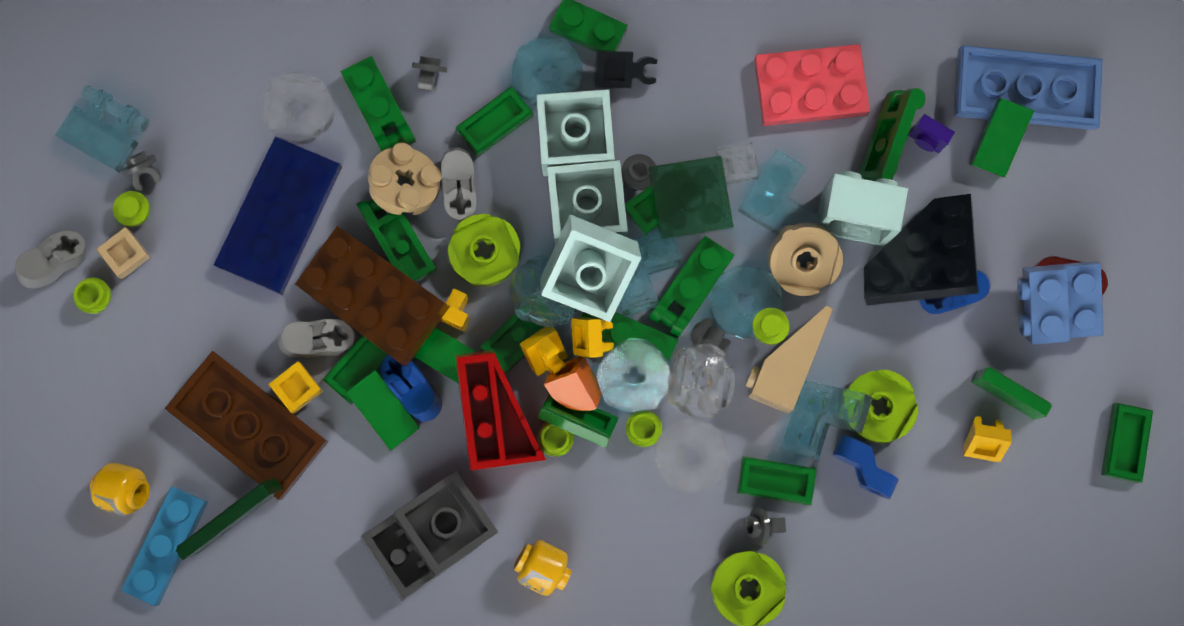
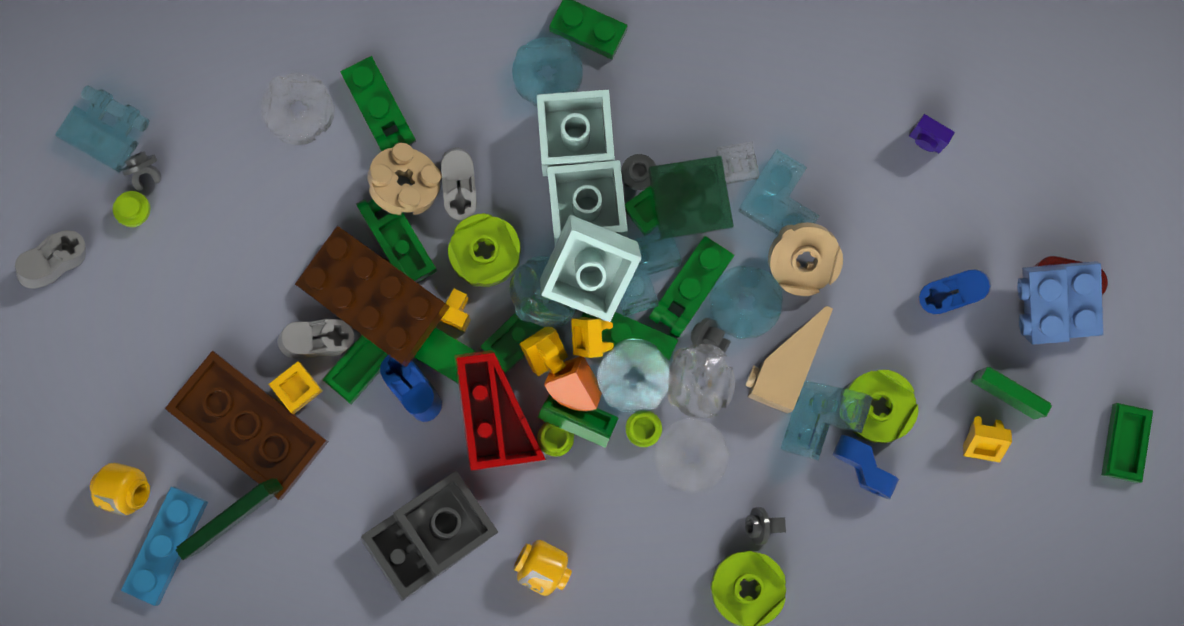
(92, 295): lime plate -> none
(123, 253): tan plate -> none
(278, 215): clear blue plate -> none
(382, 410): green tile -> none
(428, 72): dark grey plate -> none
(494, 121): green tile -> none
(617, 69): black plate -> none
(770, 326): lime plate -> none
(776, 481): green tile -> none
(811, 85): coral plate -> none
(862, 208): light aqua brick -> none
(891, 133): green plate -> none
(927, 257): black plate -> none
(1001, 137): green tile -> none
(1058, 87): medium blue plate -> none

